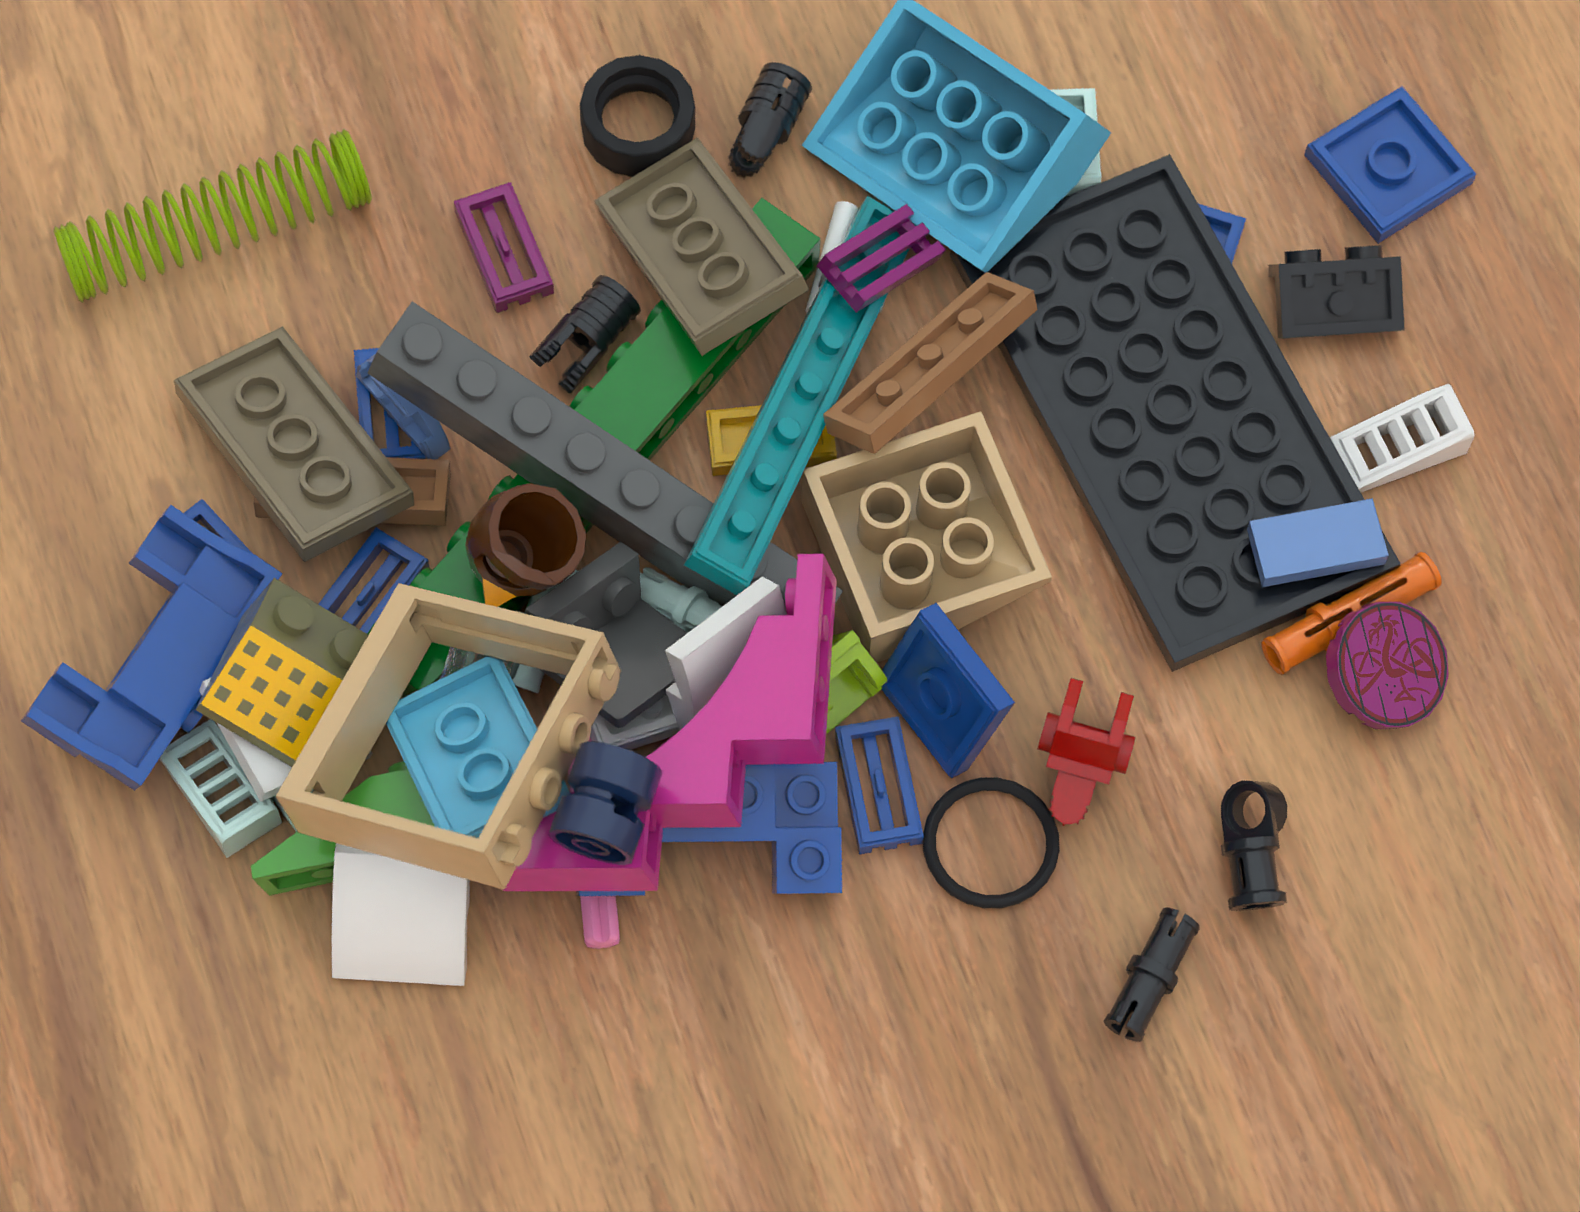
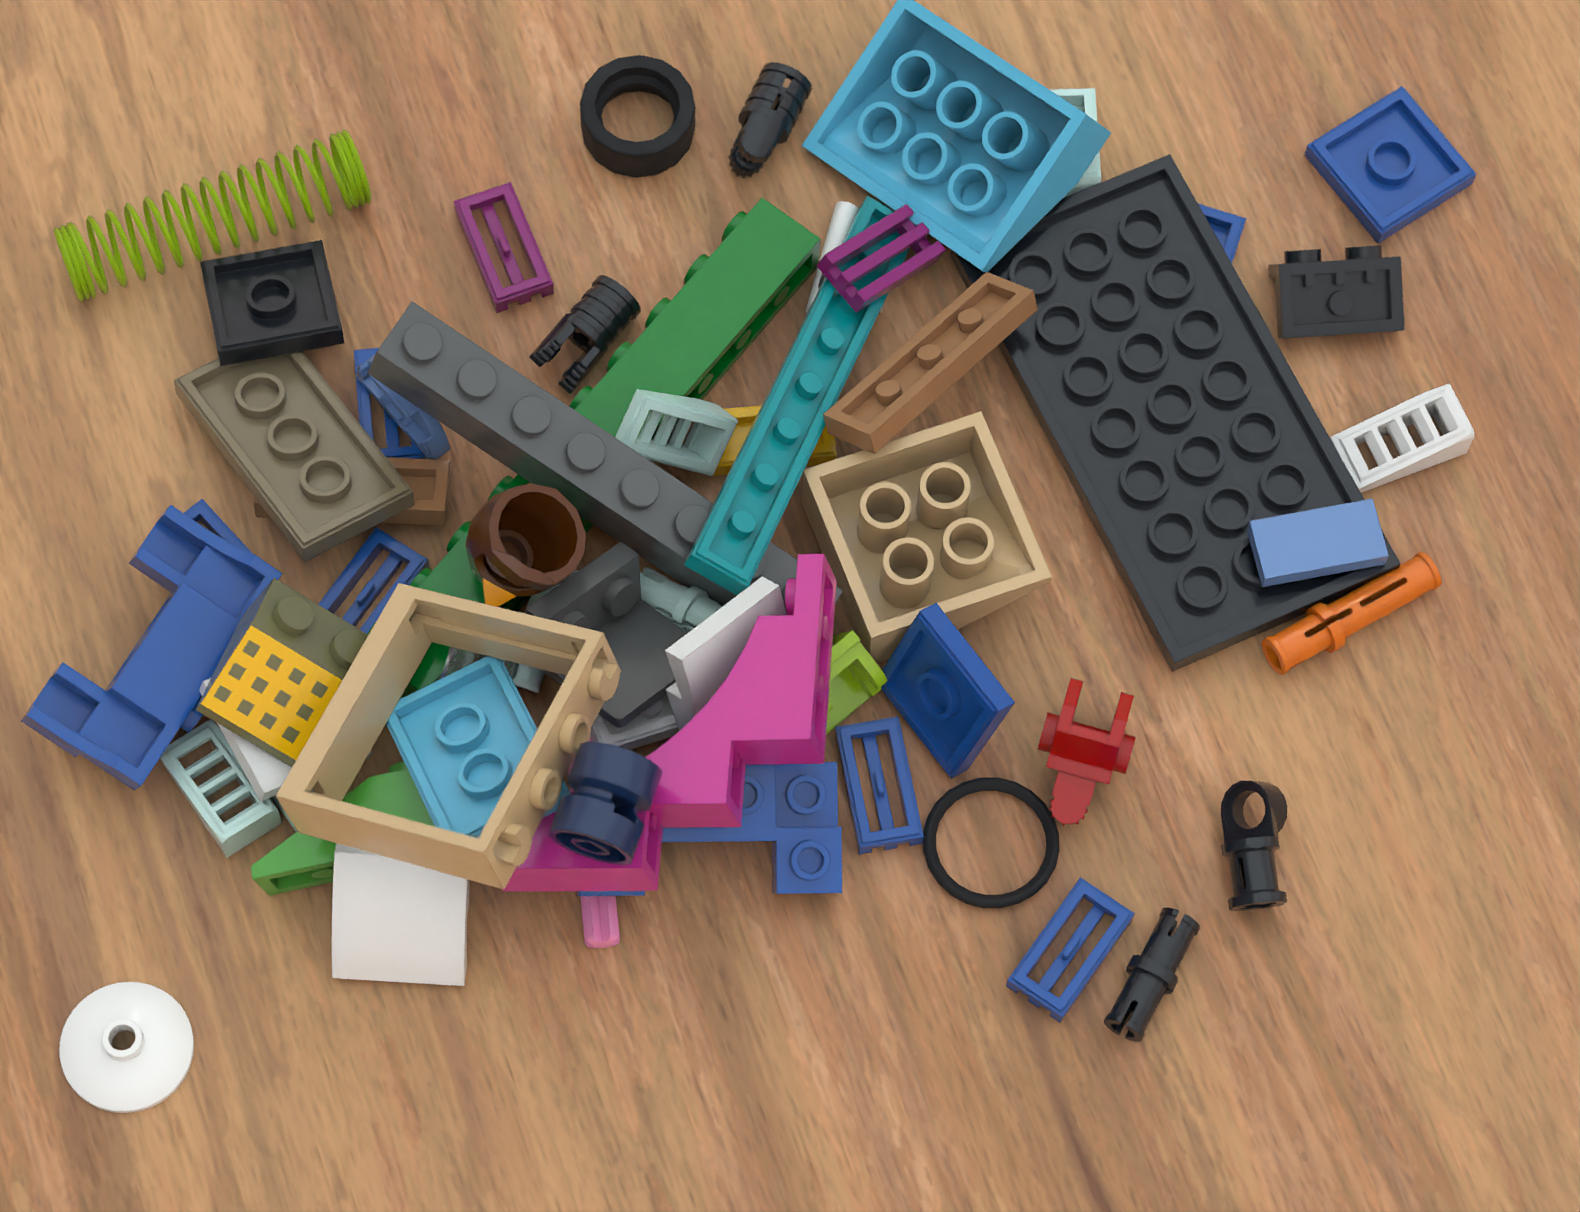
(131, 1077): none -> white dish
(271, 302): none -> black tile
(701, 246): dark tan tile -> none
(703, 444): none -> light aqua slope
(1040, 993): none -> blue tile
(1387, 665): magenta tile -> none

